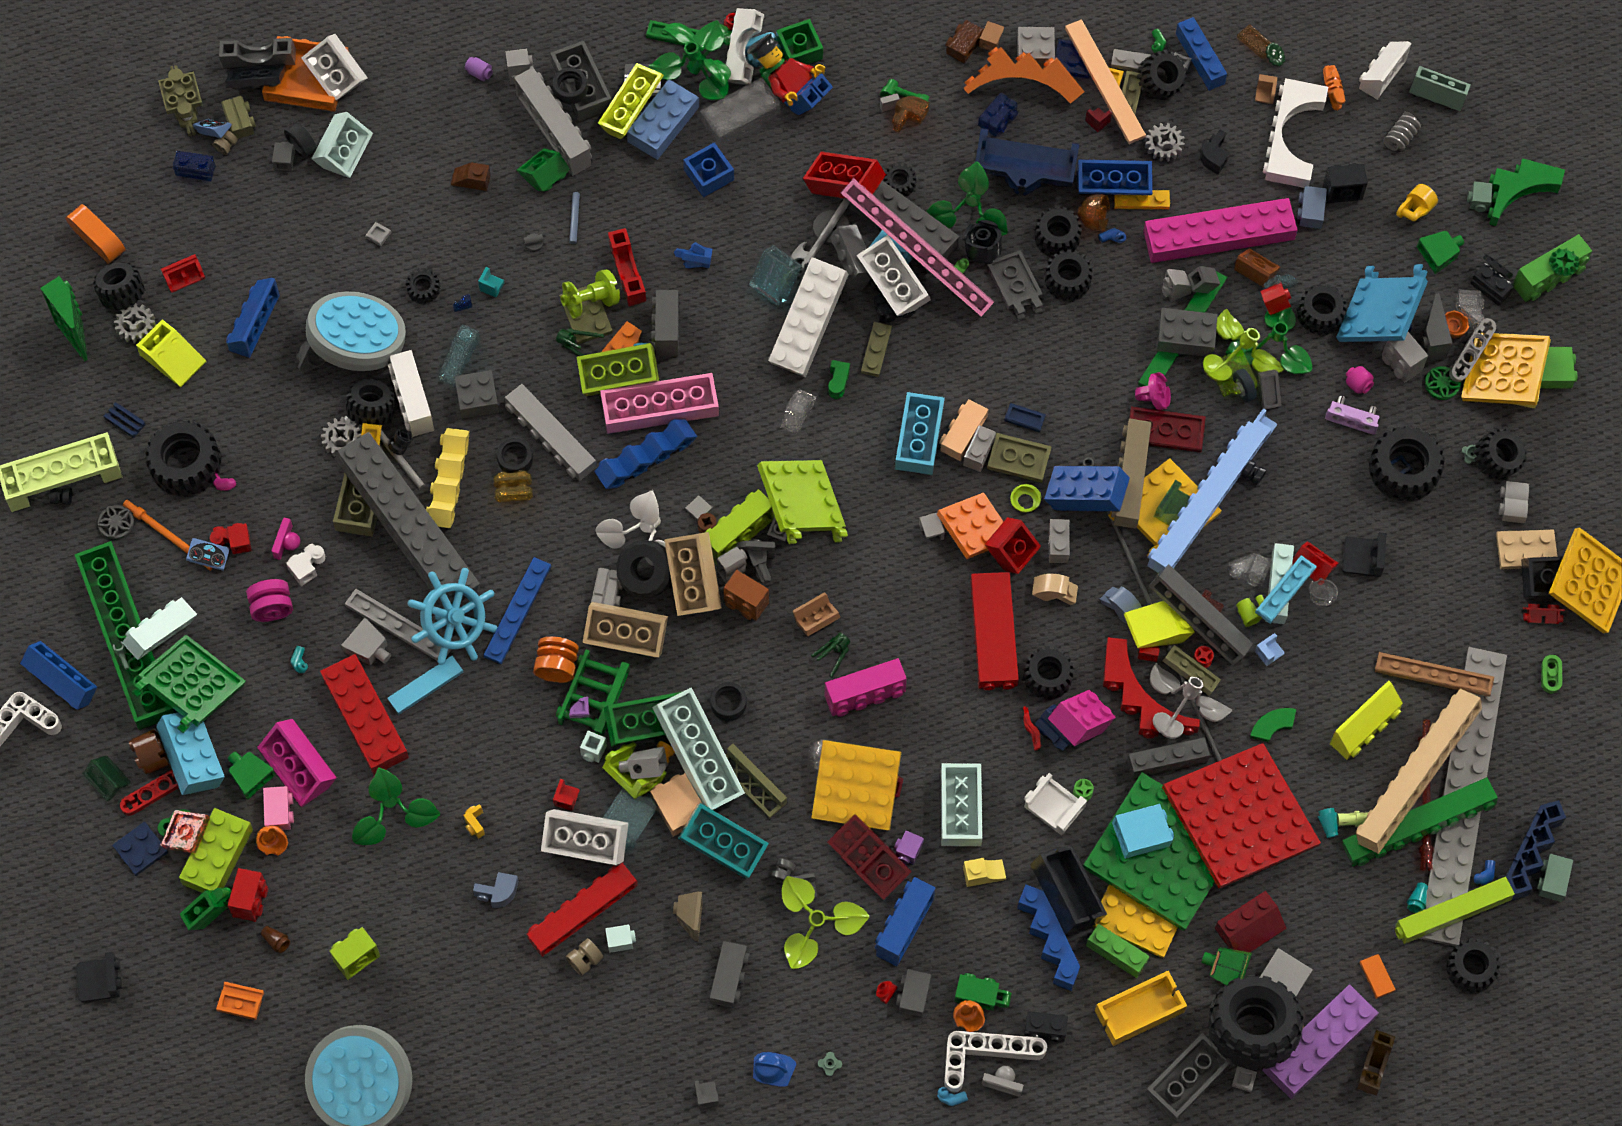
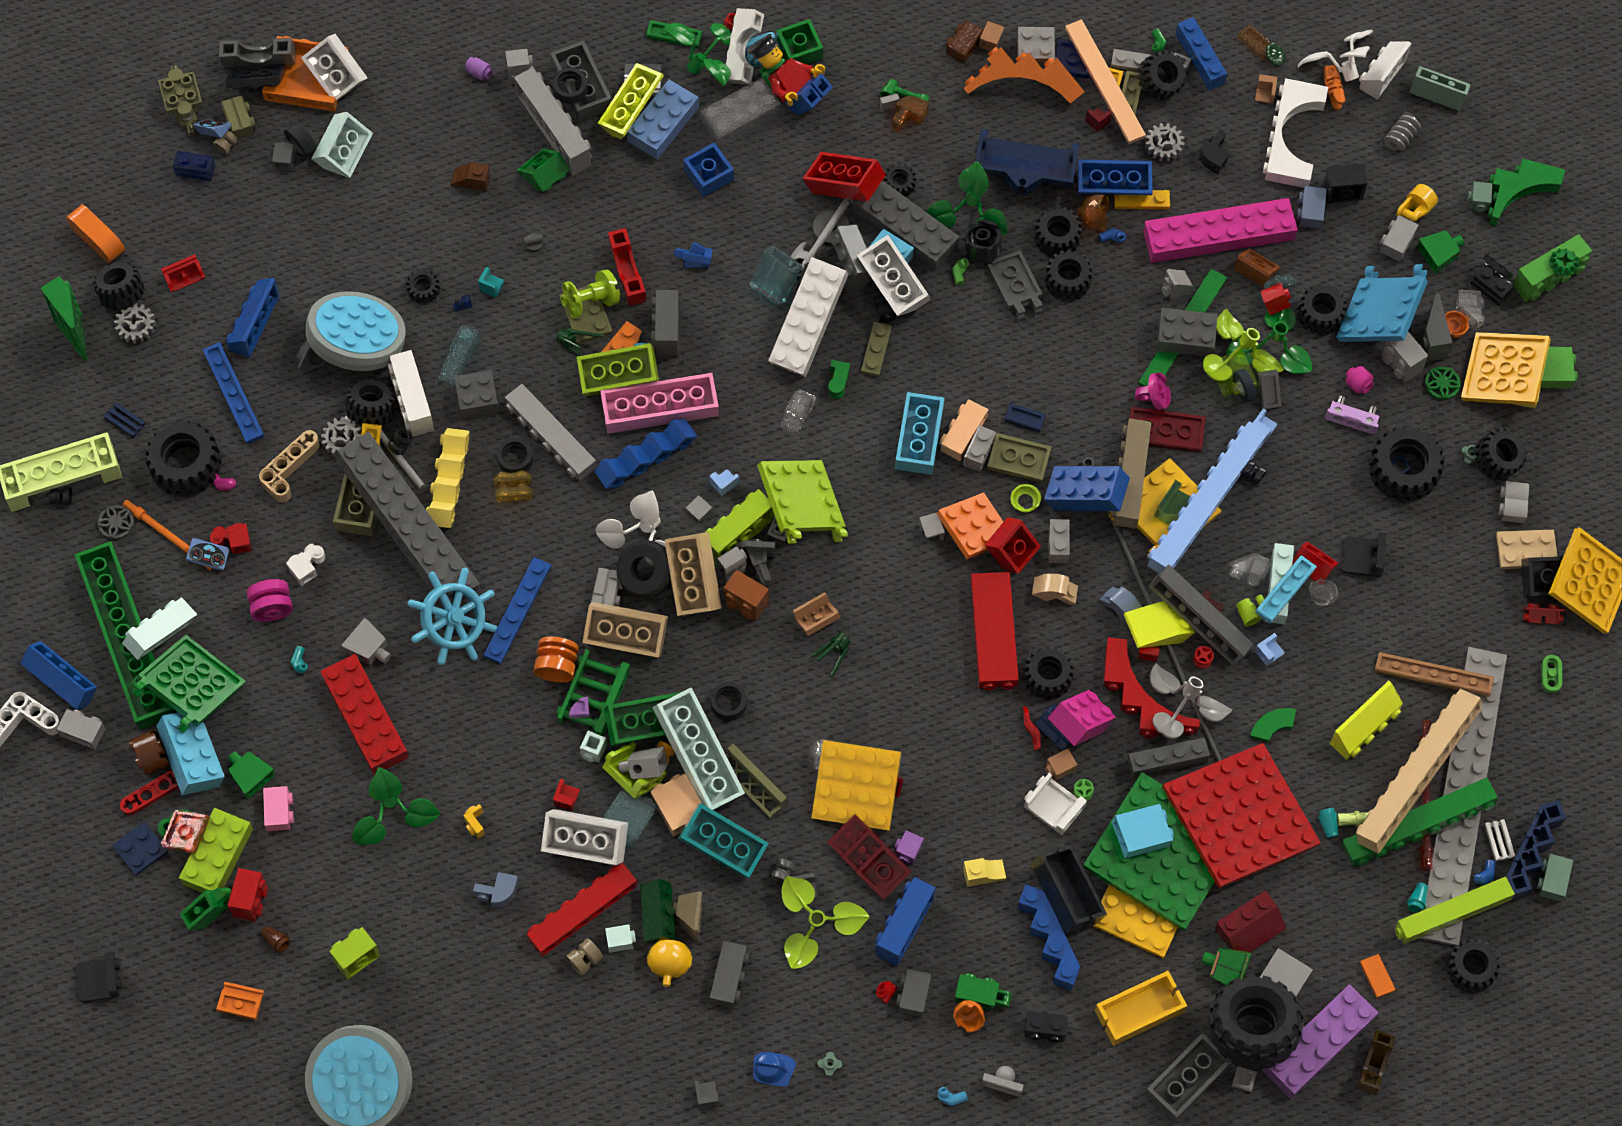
(81, 728): none -> light grey brick
(105, 777): clear green panel -> none
(121, 653): sand green hand -> none
(170, 353): neon yellow slope -> none
(233, 393): none -> blue plate
(271, 840): orange hair -> none
(285, 539): dark pink tile -> none
(296, 761): dark pink slope -> none
(306, 440): none -> tan beam
(378, 234): light grey tile -> none
(391, 622): light grey plate -> none
(425, 685): medium azure tile -> none
(574, 218): sand blue bar -> none
(657, 911): none -> dark green brick
(669, 960): none -> yellow piece
(706, 517): reddish brown wheel -> none
(708, 38): green plant -> none
(724, 481): none -> light blue panel
(865, 687): dark pink brick -> none
(917, 247): bright pink brick -> none
(961, 805): light aqua brick -> none
(986, 1049): white beam -> none
(998, 114): clear blue brick -> none
(1061, 765): none -> medium nougat brick
(1117, 951): bright green brick -> none
(1189, 668): olive plate -> none
(1203, 279): dark grey brick -> none
(1348, 67): none -> white plant
(1399, 237): none -> light grey brick
(1471, 349): light grey beam -> none
(1495, 824): none -> white tile

